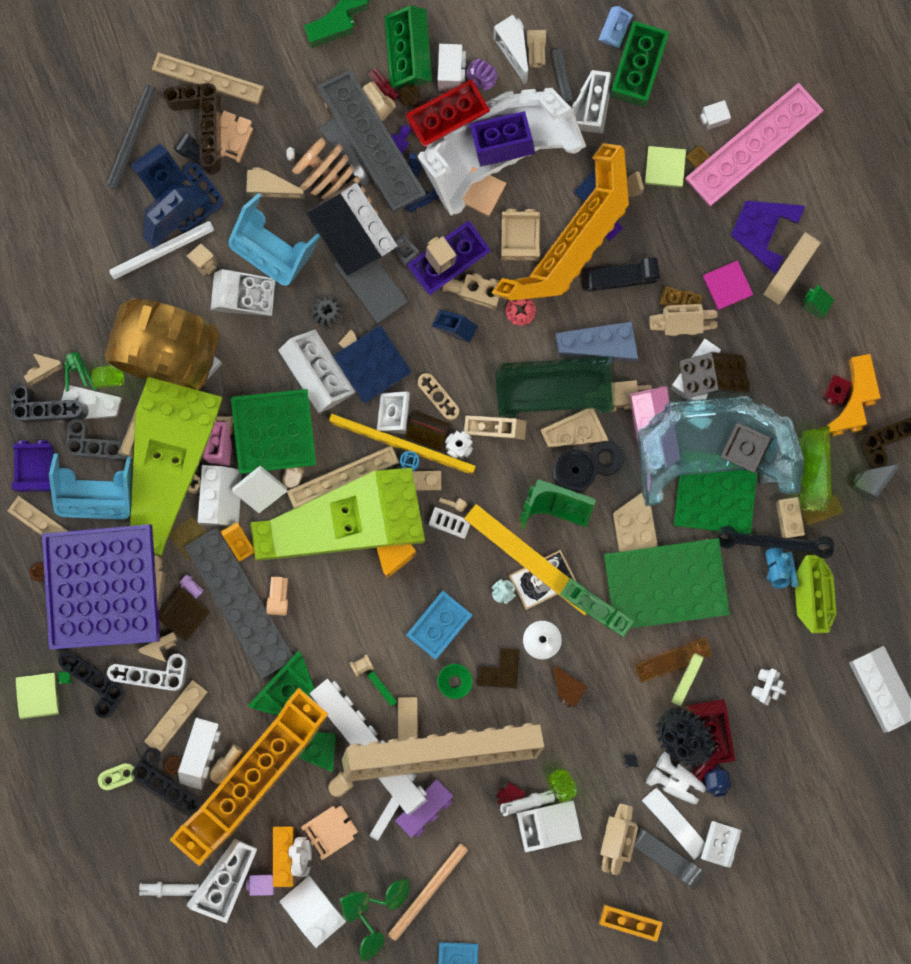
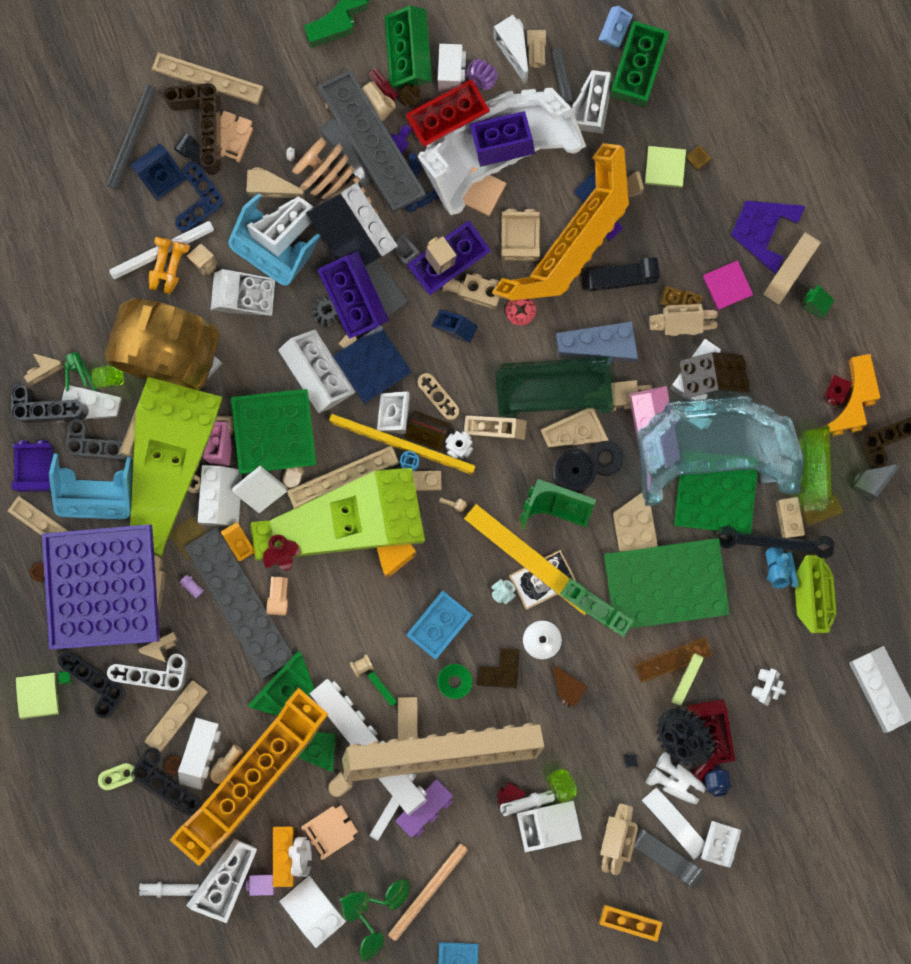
(158, 273): none -> light orange piece
(170, 211): dark blue wedge -> none
(183, 614): dark brown plate -> none
(281, 227): none -> white wedge
(282, 555): none -> dark red plate
(353, 294): none -> dark purple slope
(437, 511): white slope -> none
(715, 115): white brick -> none
(746, 447): plate -> none
(754, 145): bright pink plate -> none

